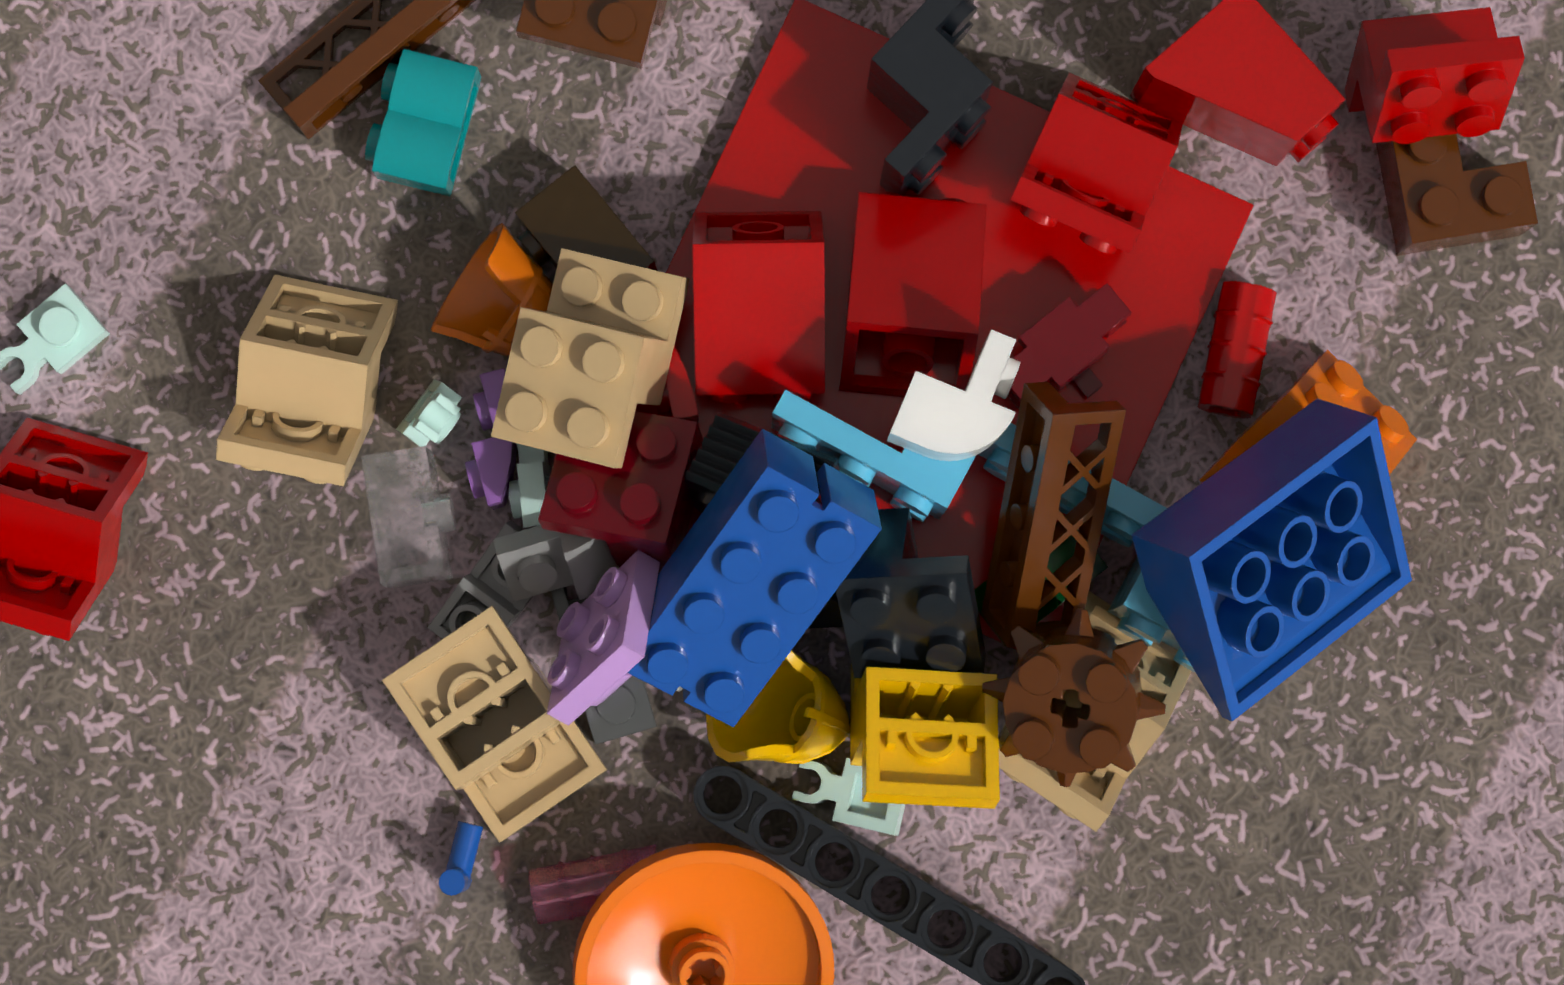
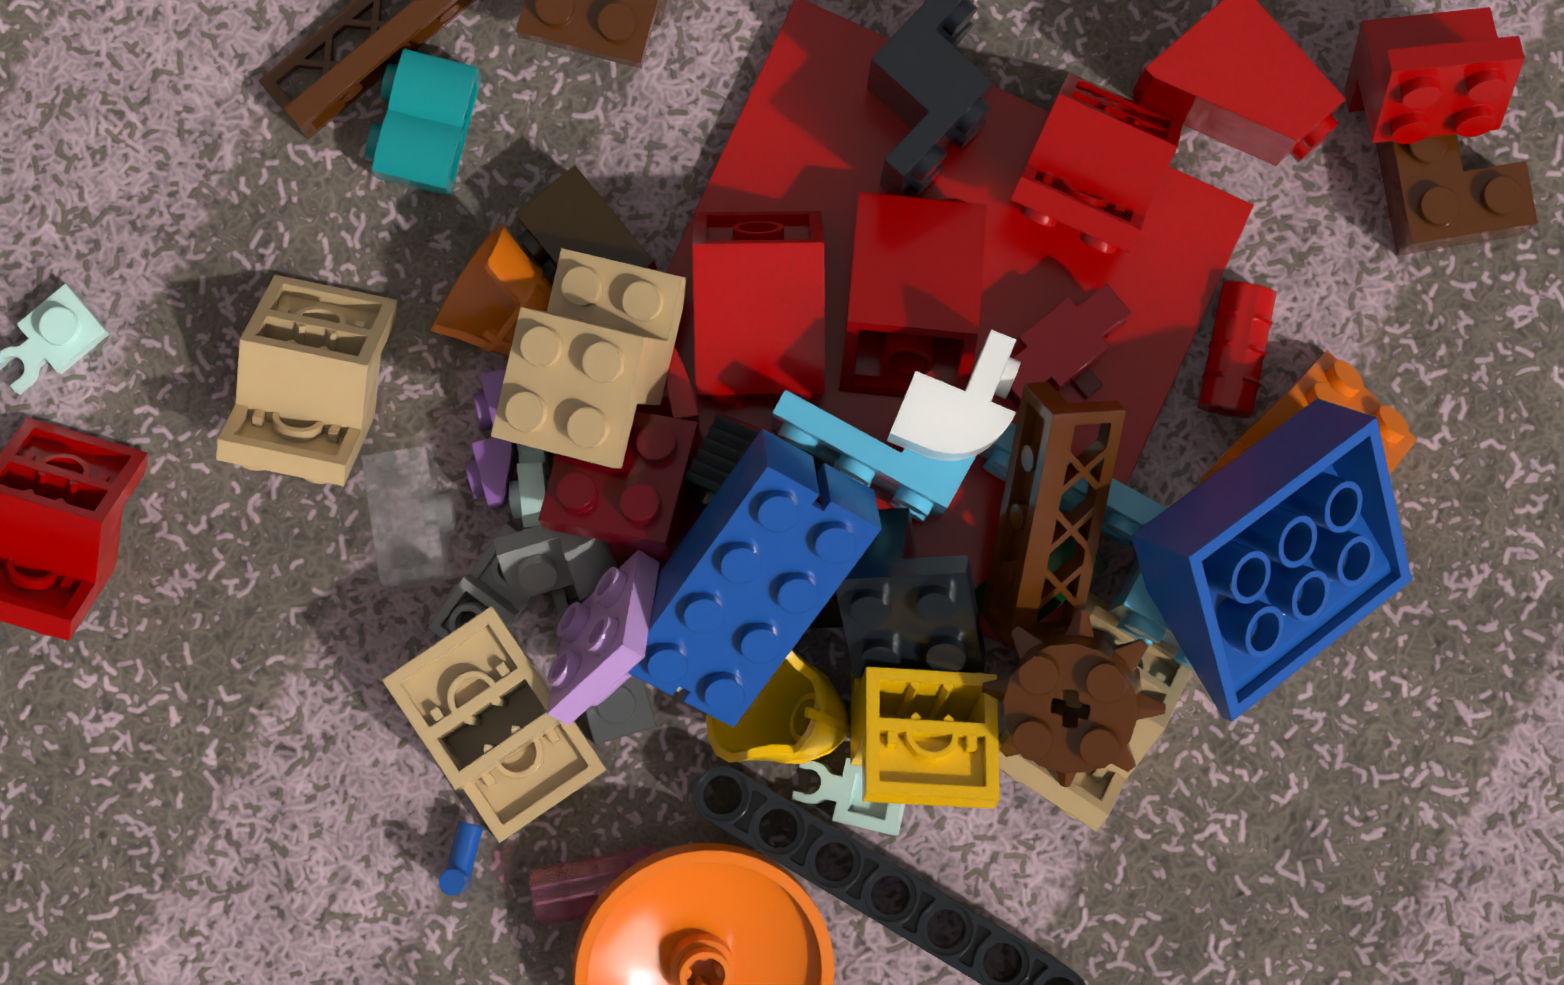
(431, 415): light aqua plate -> none

